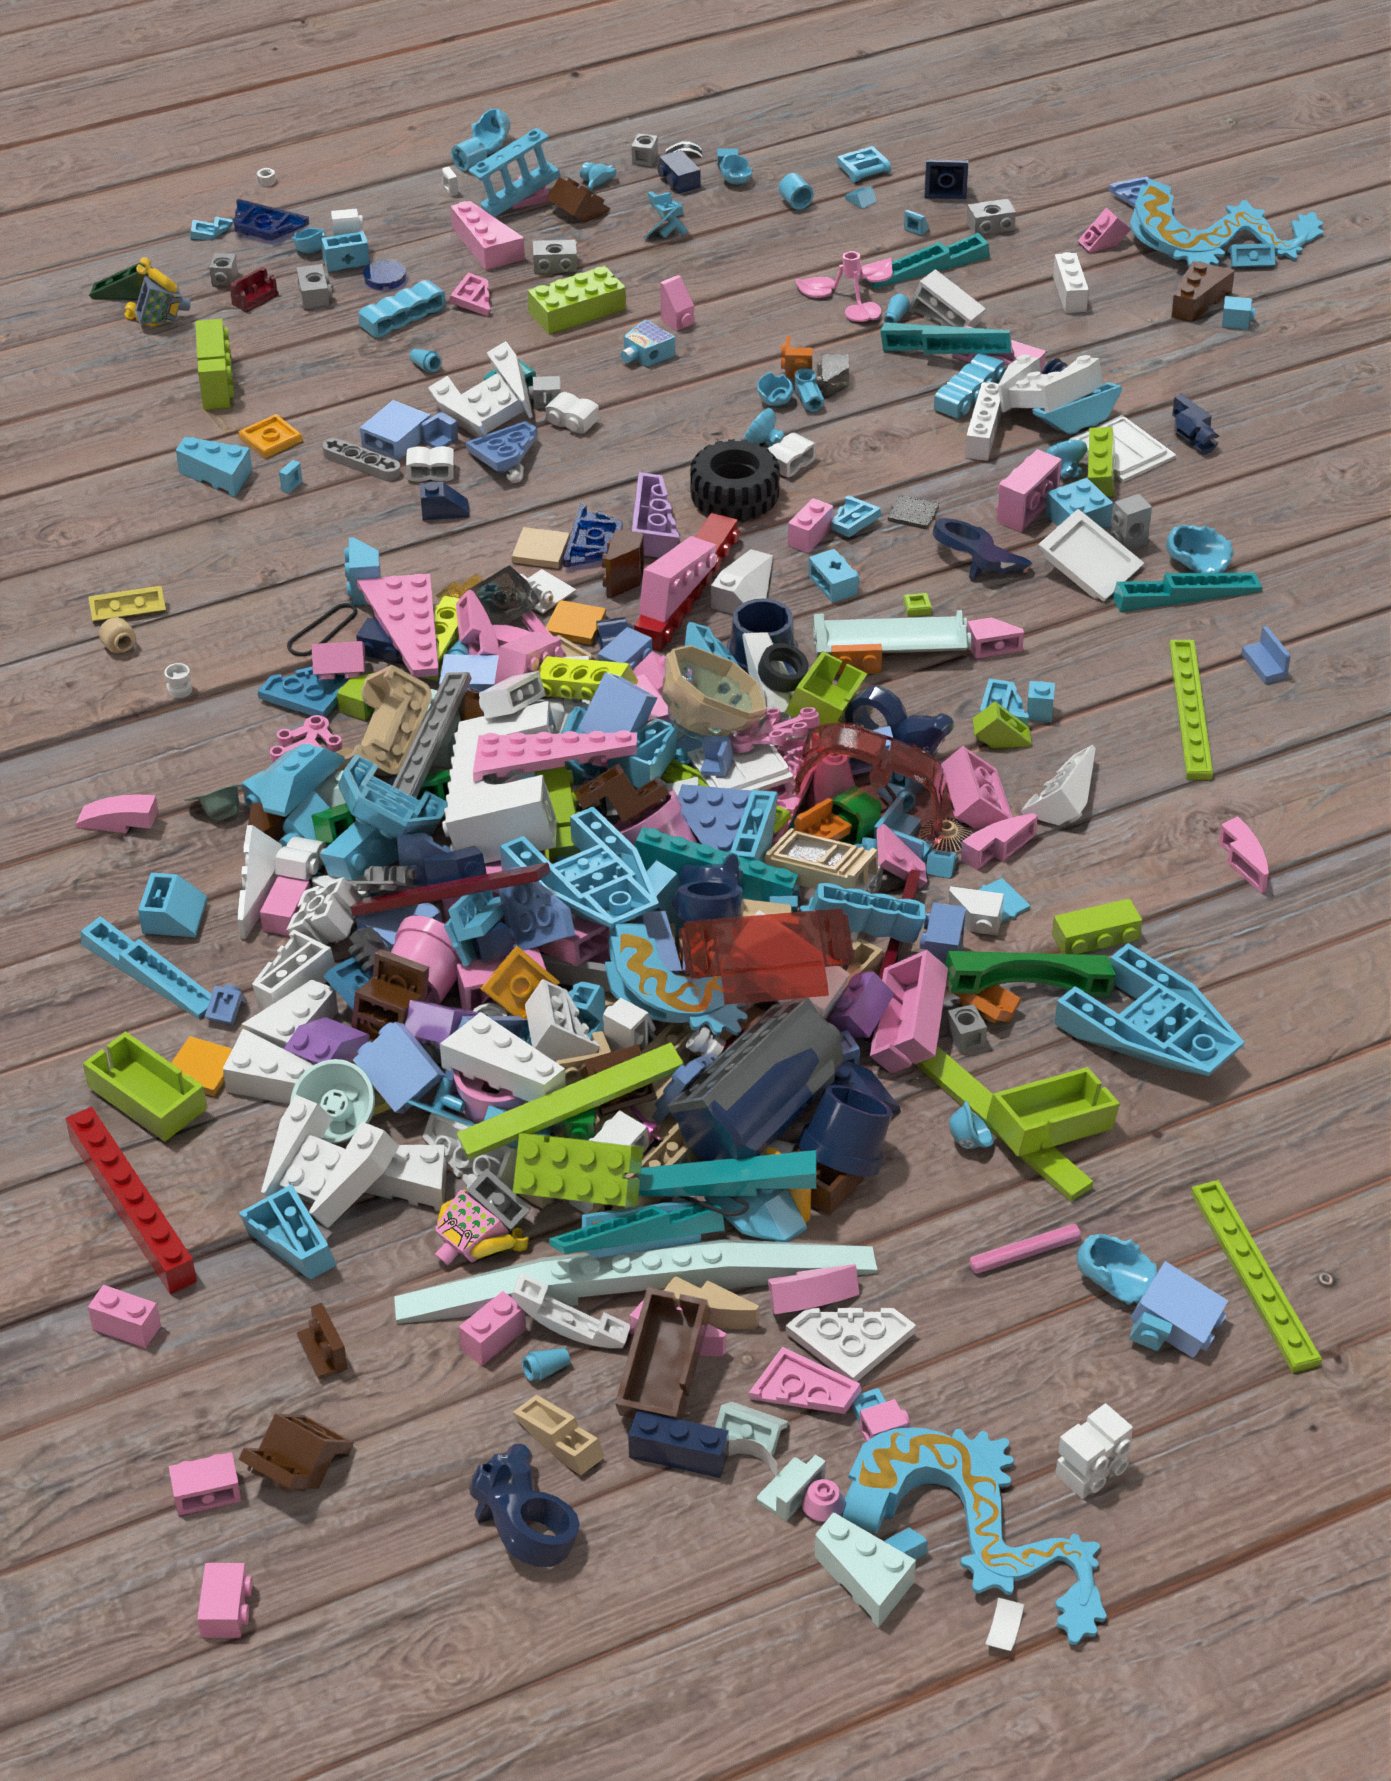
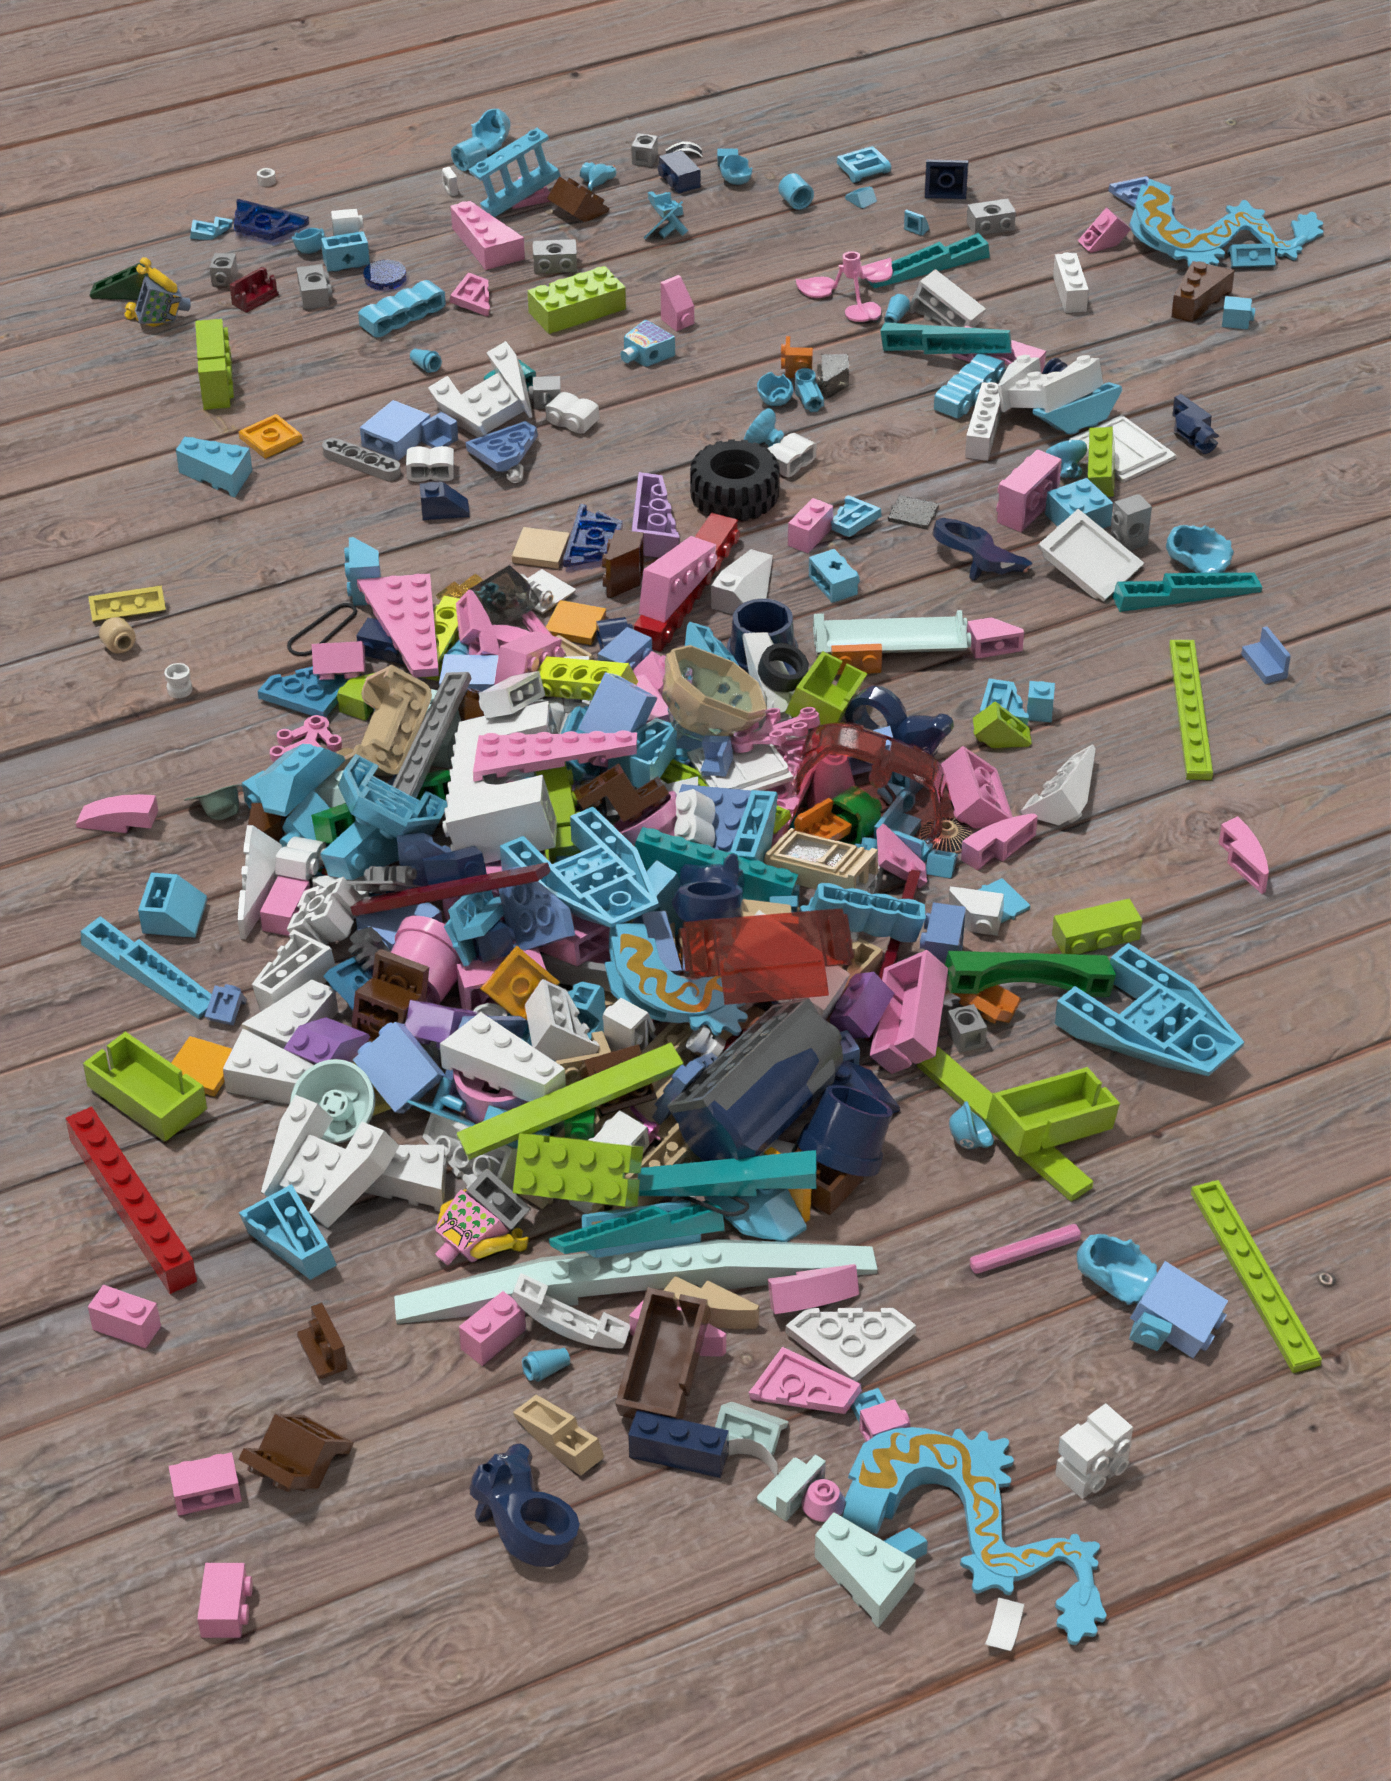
(290, 476): medium azure tile -> none
(695, 817): none -> white brick
(917, 604): lime tile -> none

